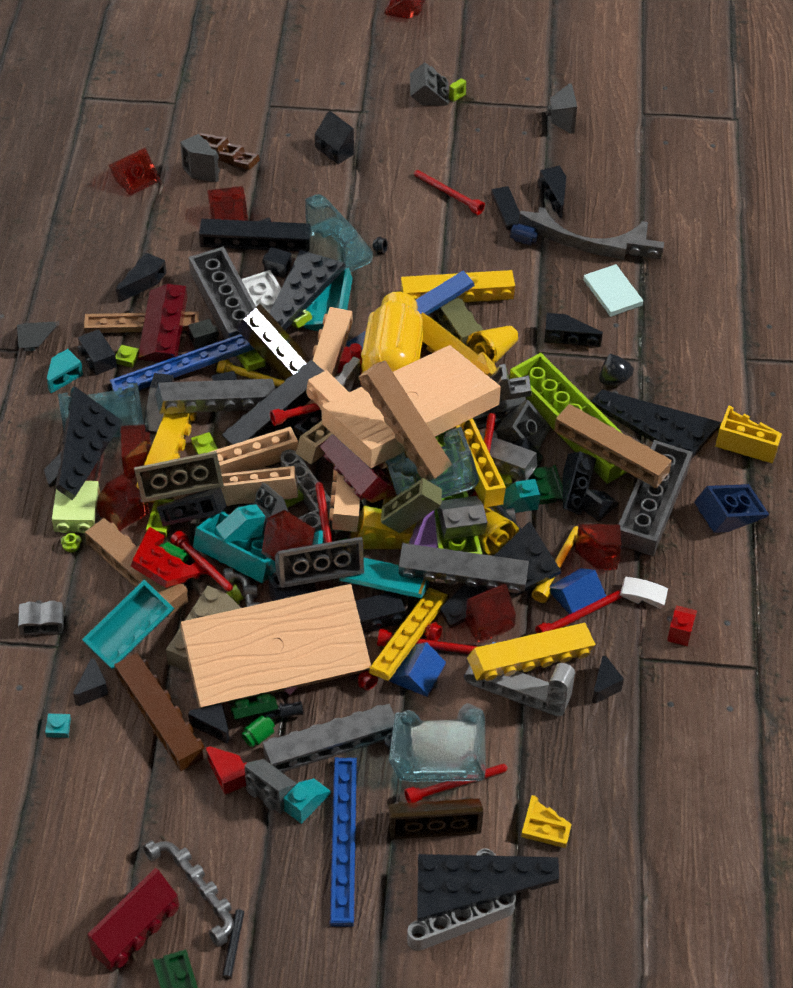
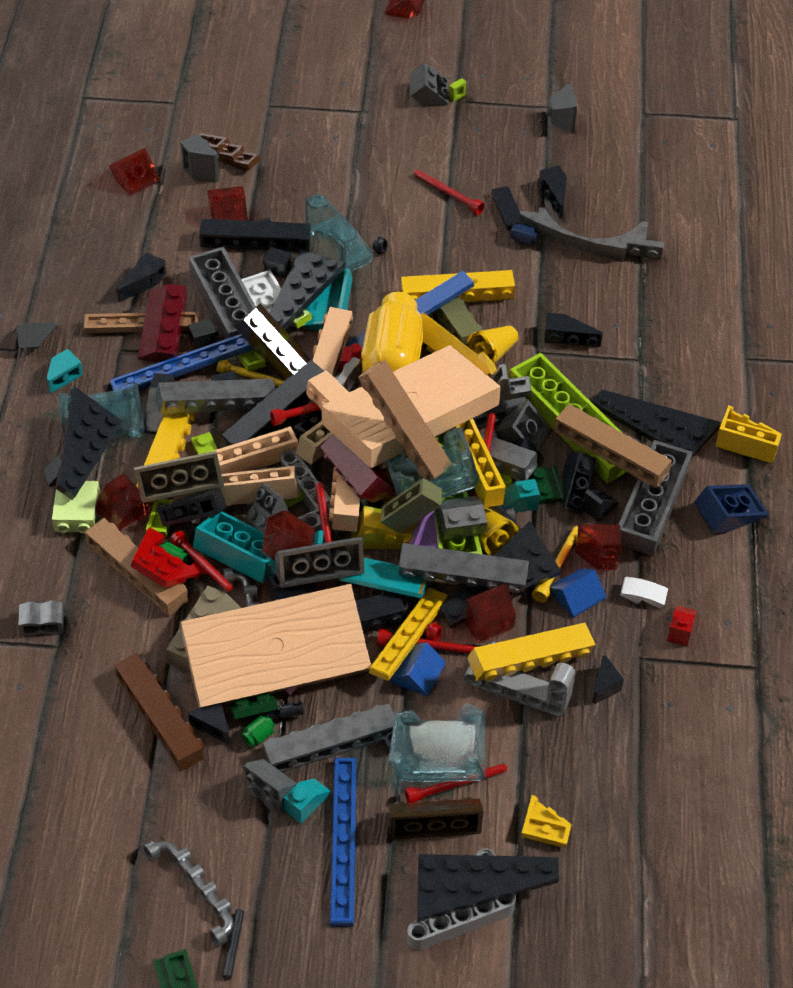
(58, 725): teal plate -> none
(71, 546): lime plate -> none
(91, 685): black slope -> none
(97, 352): black brick -> none
(127, 356): lime plate -> none
(128, 624): teal slope -> none
(133, 920): dark red slope -> none
(134, 448): clear red slope -> none
(227, 769): red slope -> none
(235, 594): lime plate -> none
(242, 524): teal slope -> none
(335, 138): black slope -> none
(367, 680): red plate -> none
(579, 613): red piece -> none
(613, 290): light aqua tile -> none
(615, 371): black piece -> none

